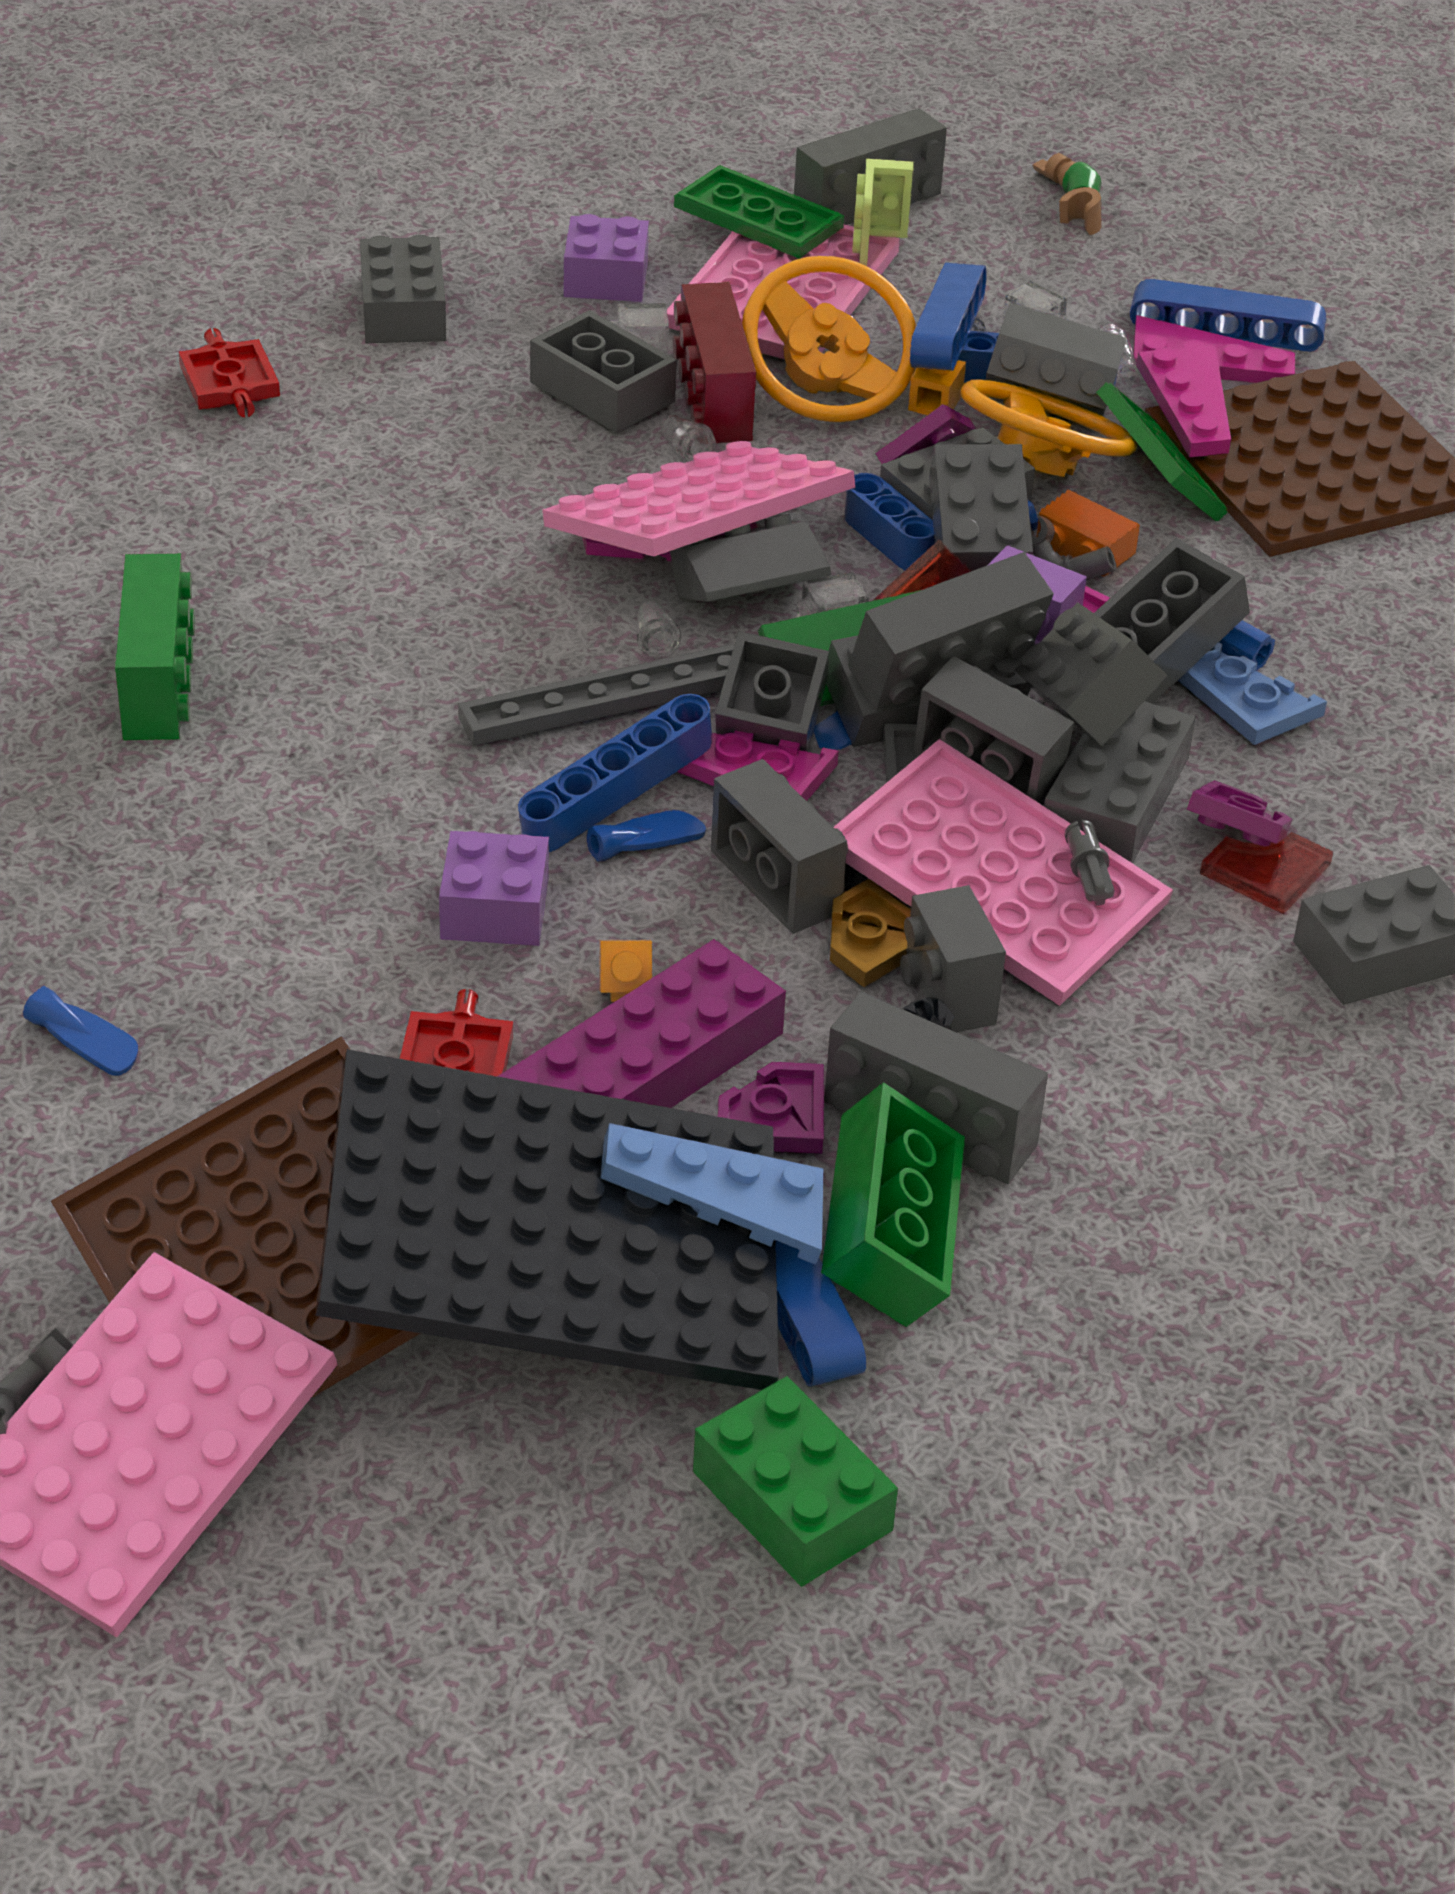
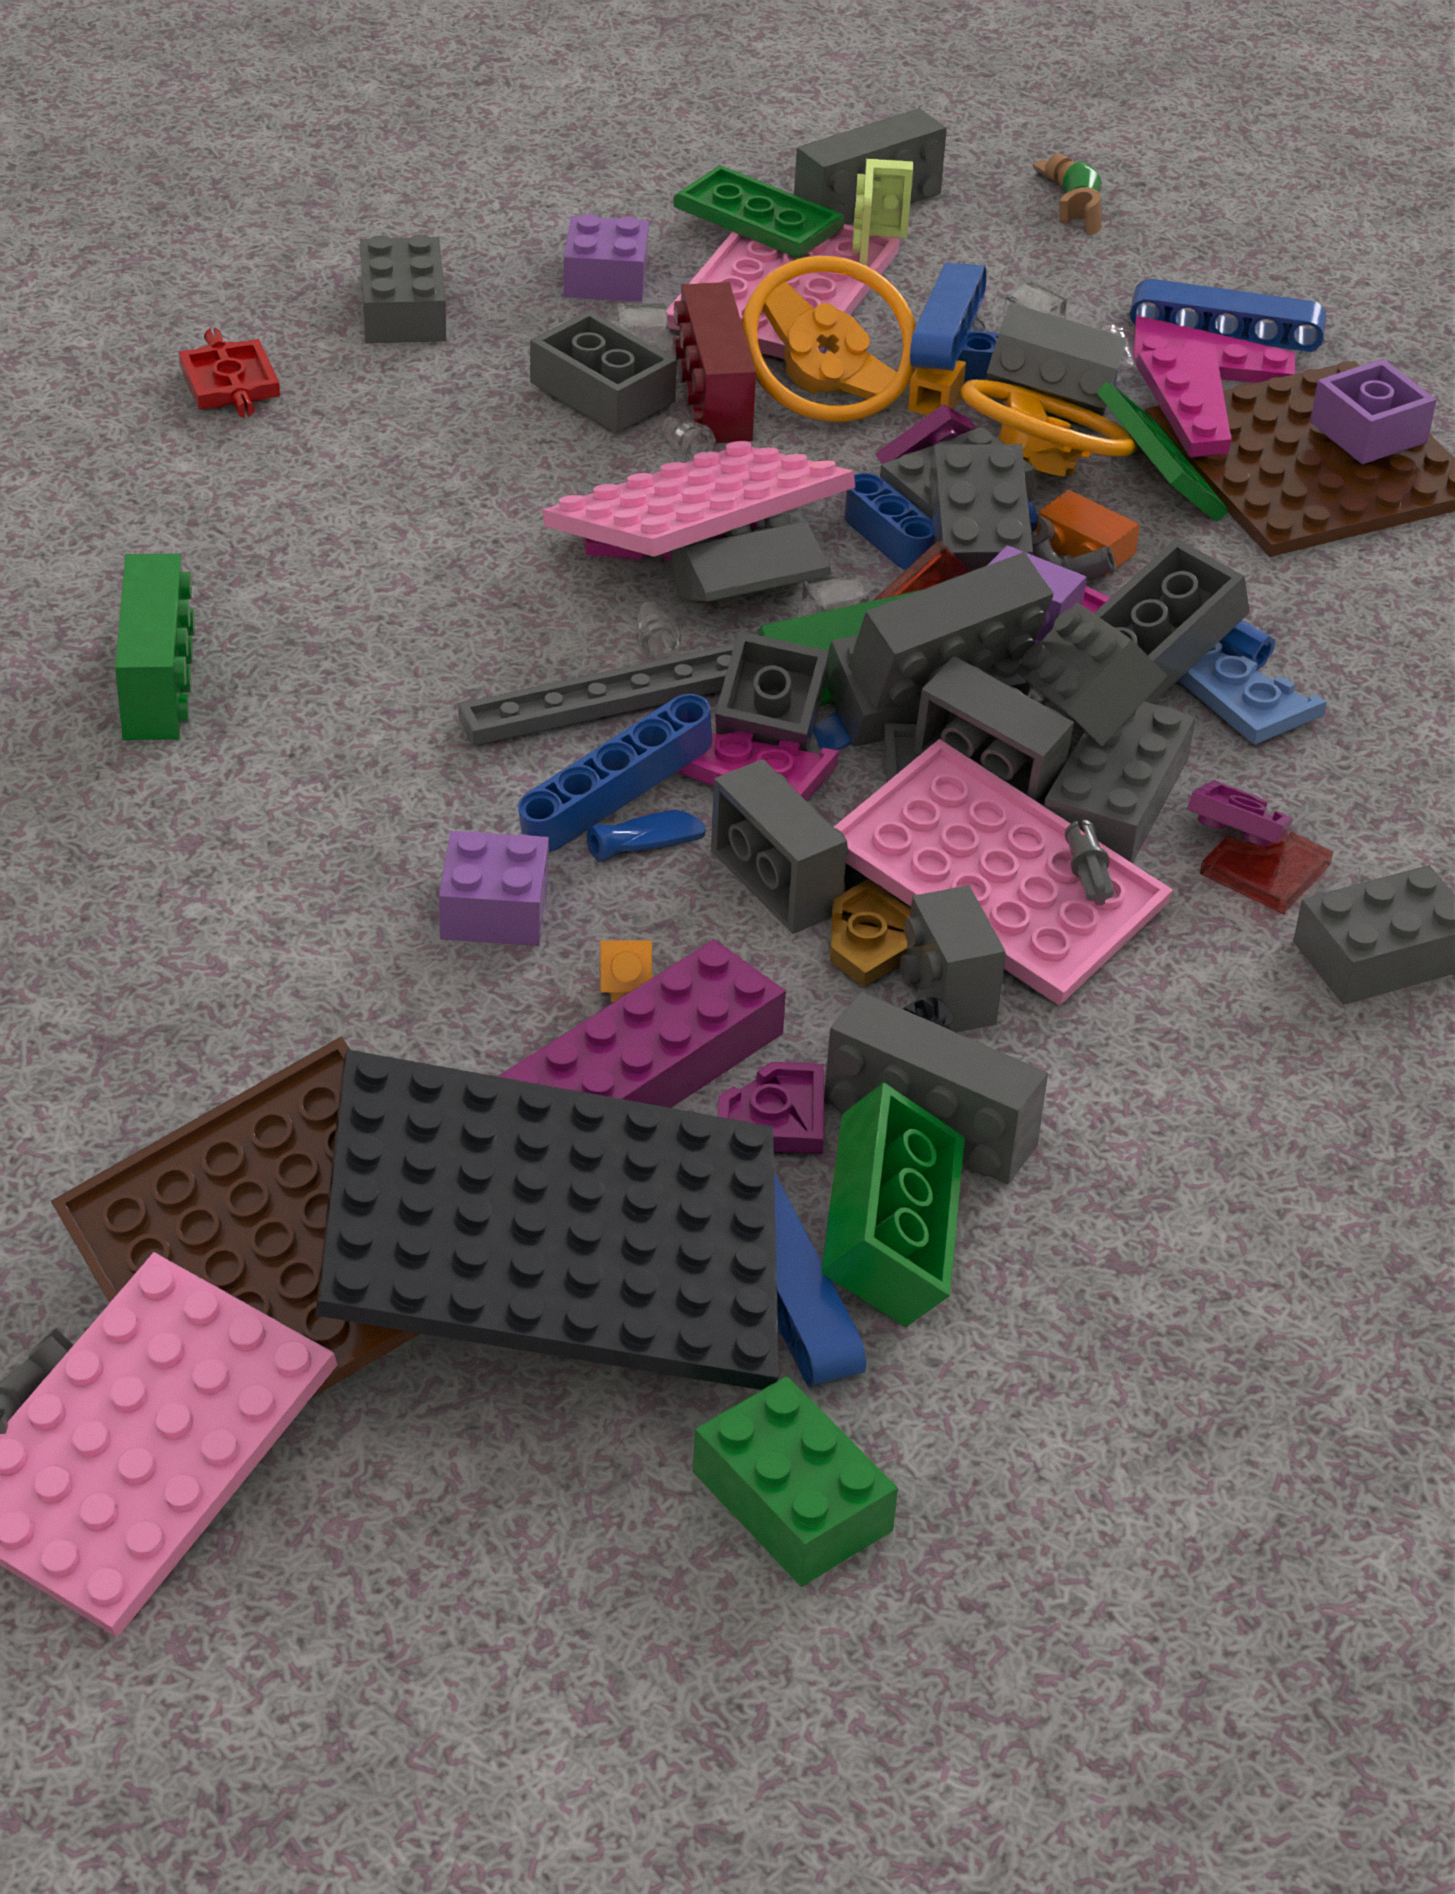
(82, 1032): blue piece -> none
(459, 1038): red plate -> none
(751, 1190): medium blue wing -> none
(1373, 411): none -> medium lavender brick

